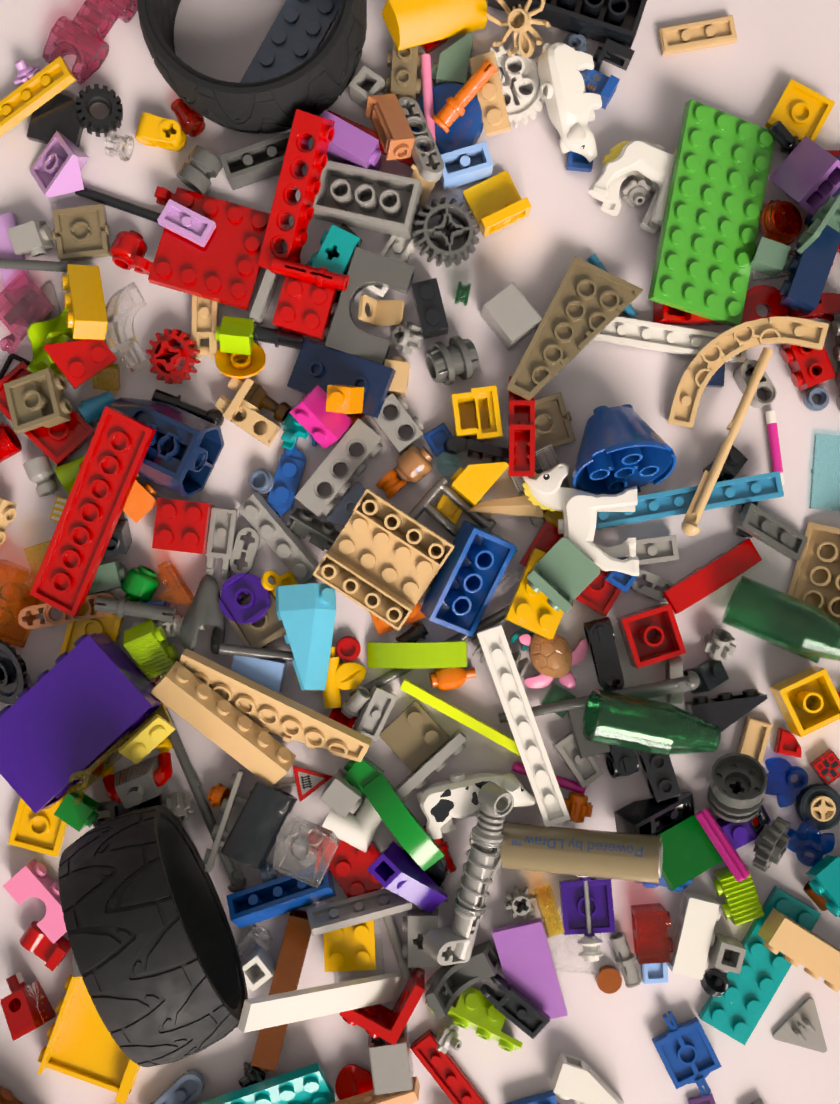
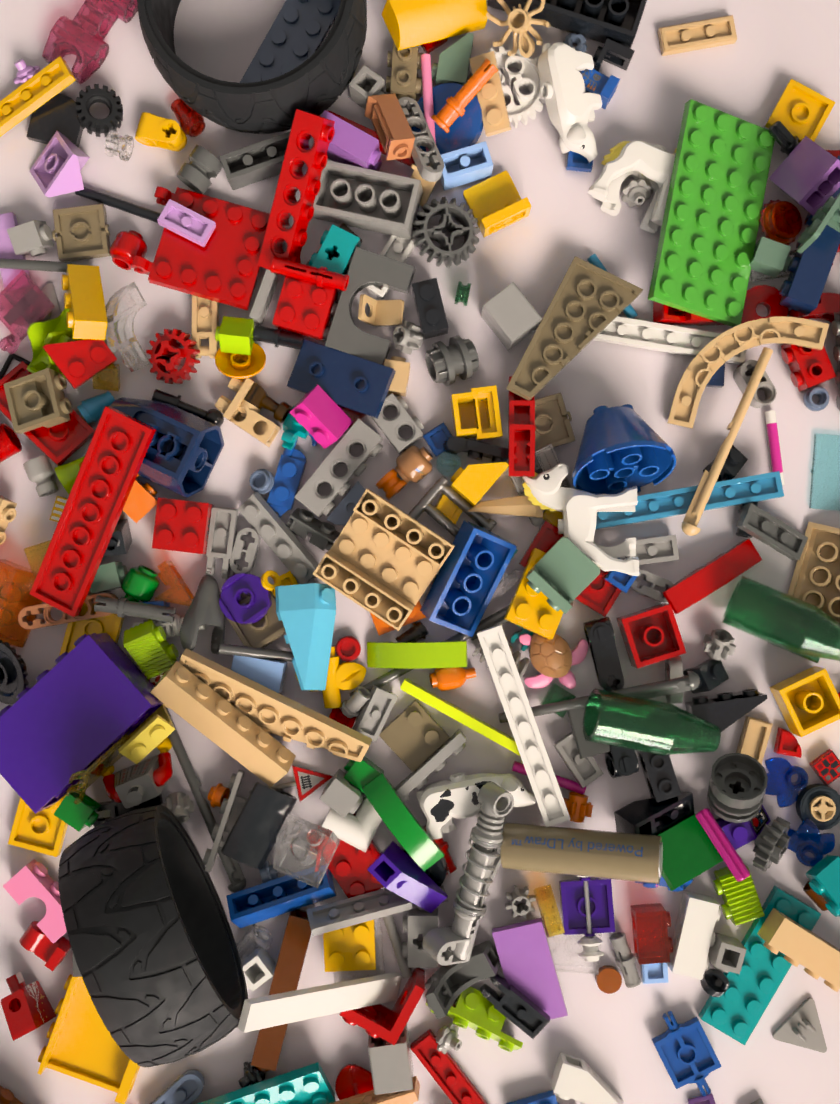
(345, 399): light orange brick -> none

